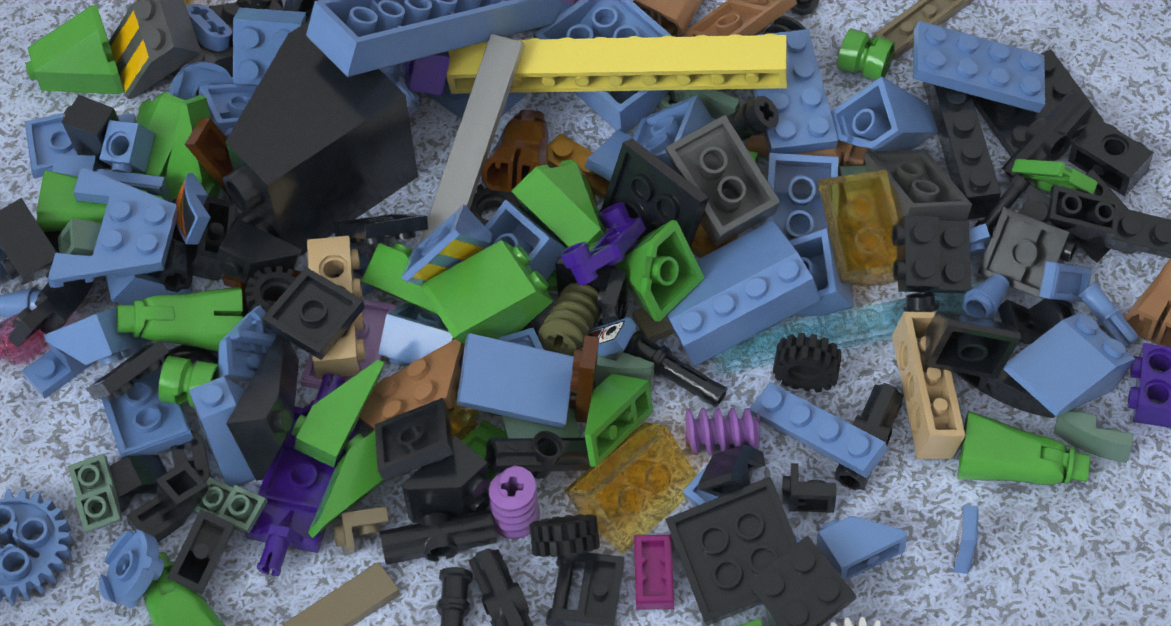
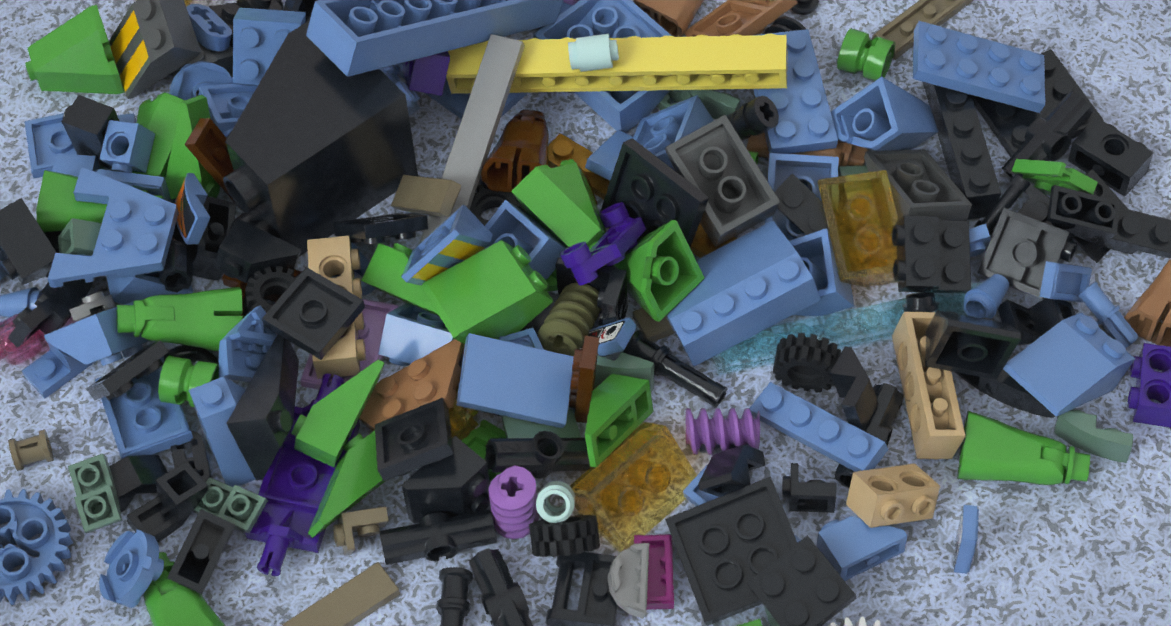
(30, 450): none -> dark tan bush
(92, 305): none -> light grey plate
(426, 195): none -> dark tan tile
(553, 513): none -> light aqua brick
(593, 52): none -> light aqua brick
(629, 579): none -> light grey plate
(801, 206): none -> black plate
(855, 388): none -> black slope
(892, 495): none -> tan brick

